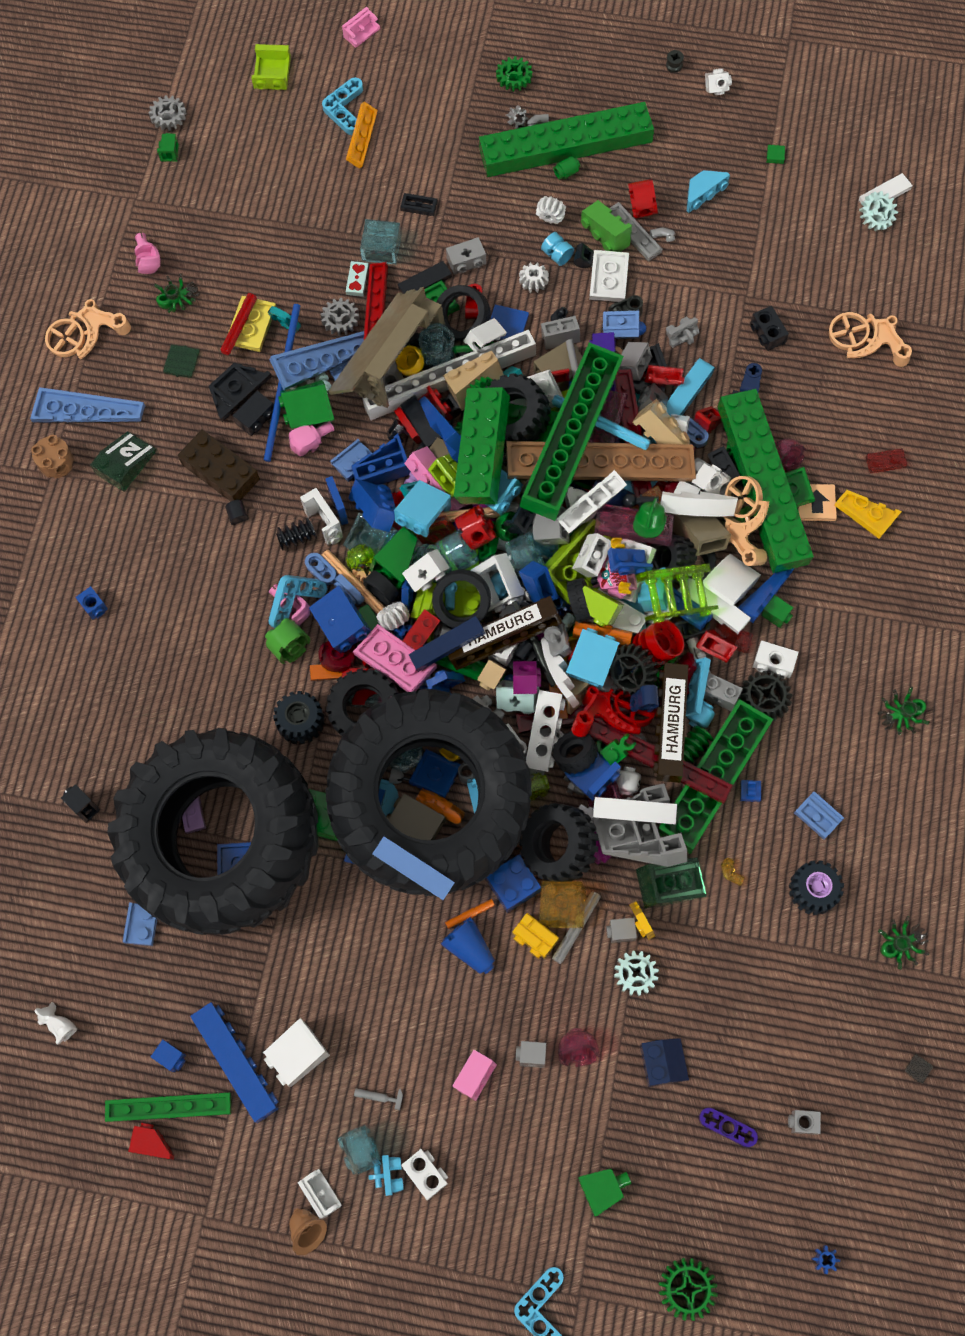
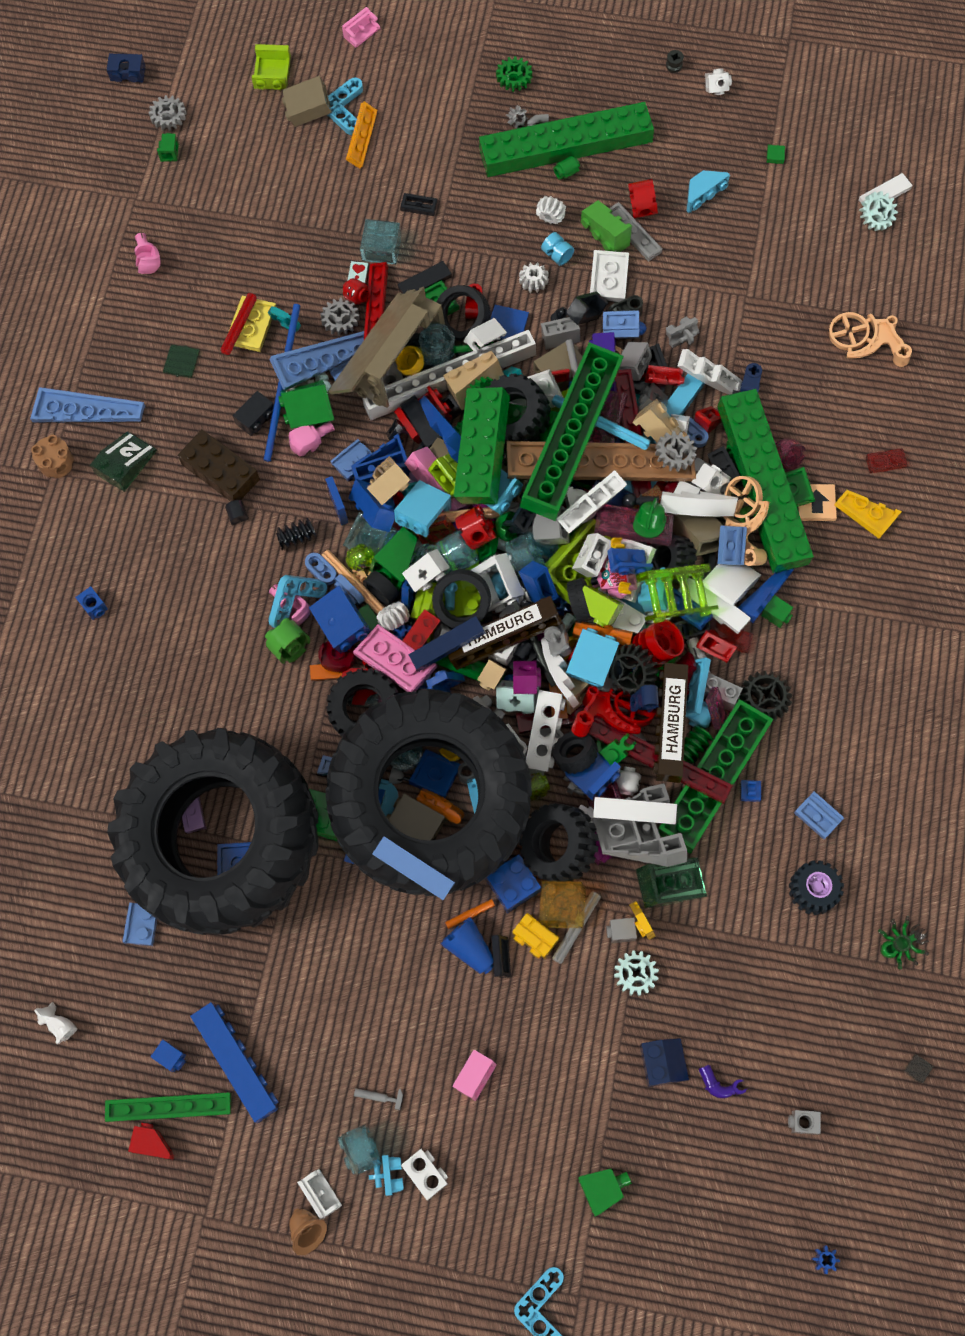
(80, 803): black brick -> none
(93, 319): light nougat piece -> none
(132, 71): none -> dark blue brick
(172, 295): animal -> none
(235, 387): black wing -> none
(295, 1053): white slope -> none
(299, 717): black wheel -> none
(306, 101): none -> dark tan brick
(313, 504): white panel -> none
(324, 765): none -> medium blue tile
(355, 291): none -> red head
(387, 480): none -> tan wedge
(466, 256): light grey brick -> none
(501, 956): none -> black tile
(531, 1054): light grey brick -> none
(578, 1048): clear pink cylinder -> none
(583, 256): black brick -> none
(586, 308): none -> black panel
(659, 232): light grey arm -> none
(673, 457): none -> light grey gear
(690, 1302): green gear -> none
(709, 373): none -> white slope
(715, 1088): none -> dark purple piece
(716, 708): none -> clear pink tile
(729, 872): clear yellow arm -> none
(732, 545): none -> medium blue plate
(740, 1140): dark purple beam -> none
(772, 327): black brick -> none
(785, 656): white brick -> none
(906, 711): animal -> none

